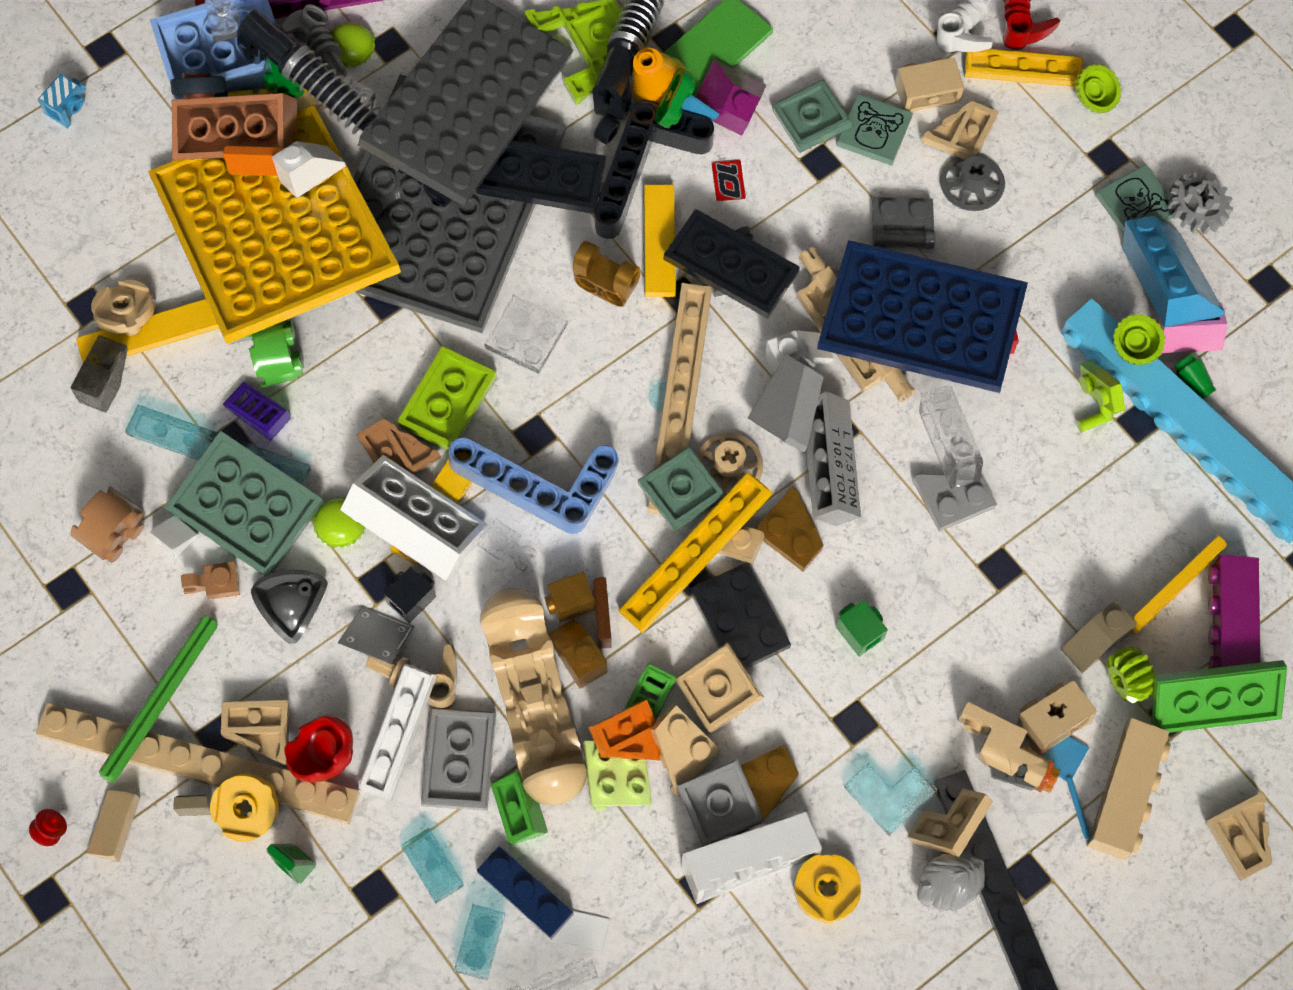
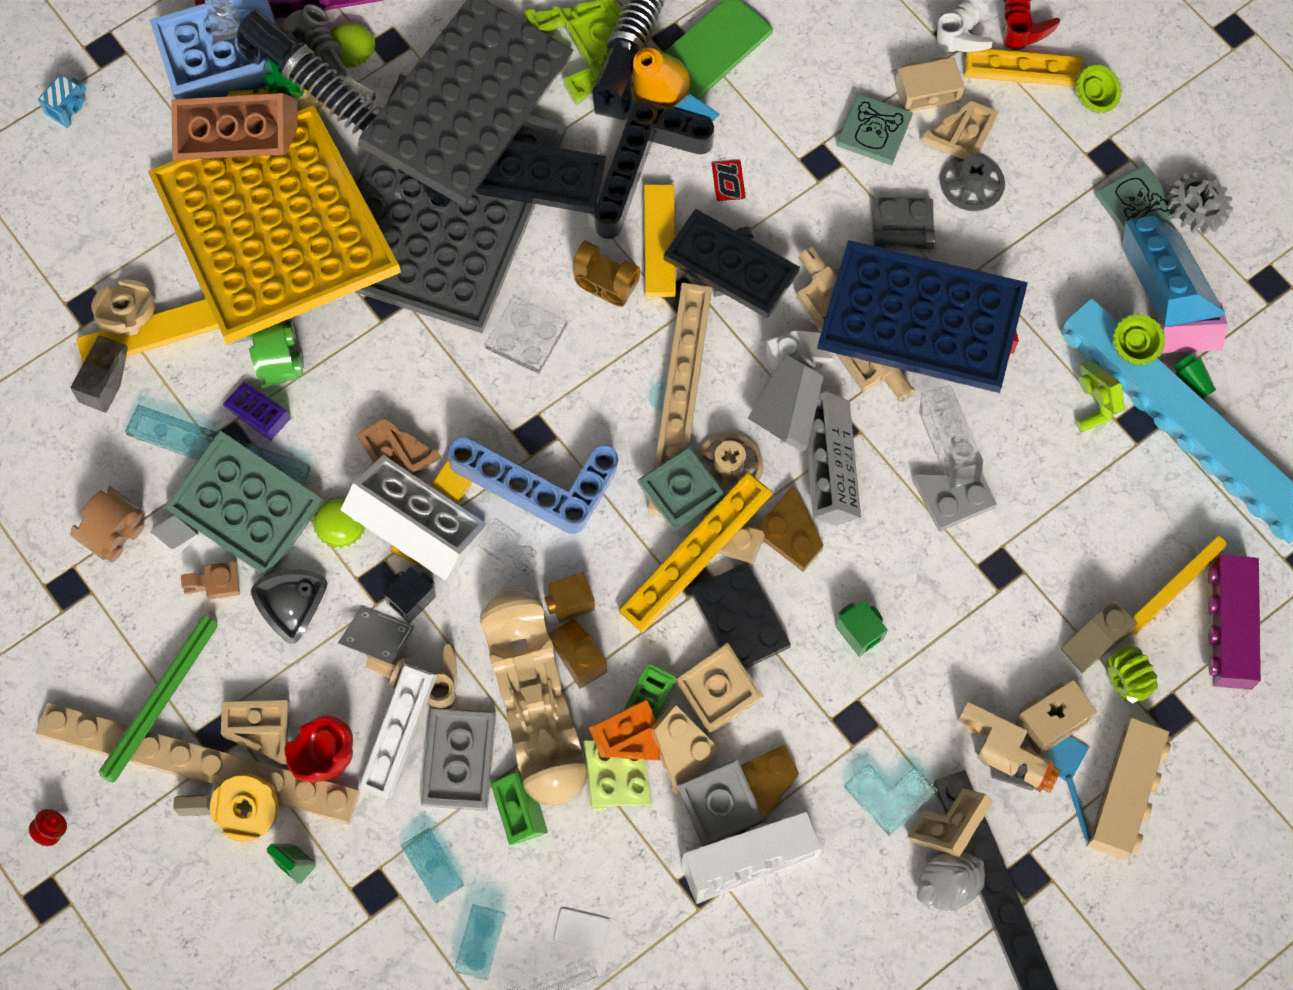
(113, 825): tan slope -> none
(198, 85): black wheel -> none
(250, 160): orange tile -> none
(305, 166): white slope -> none
(446, 398): lime plate -> none
(525, 892): dark blue plate -> none
(602, 613): reddish brown tile -> none
(607, 129): black axle -> none
(680, 88): green plate -> none
(731, 96): magenta slope -> none
(811, 116): sand green tile -> none
(827, 907): yellow plate -> none
(1219, 696): bright green tile -> none
(1244, 836): tan wing -> none

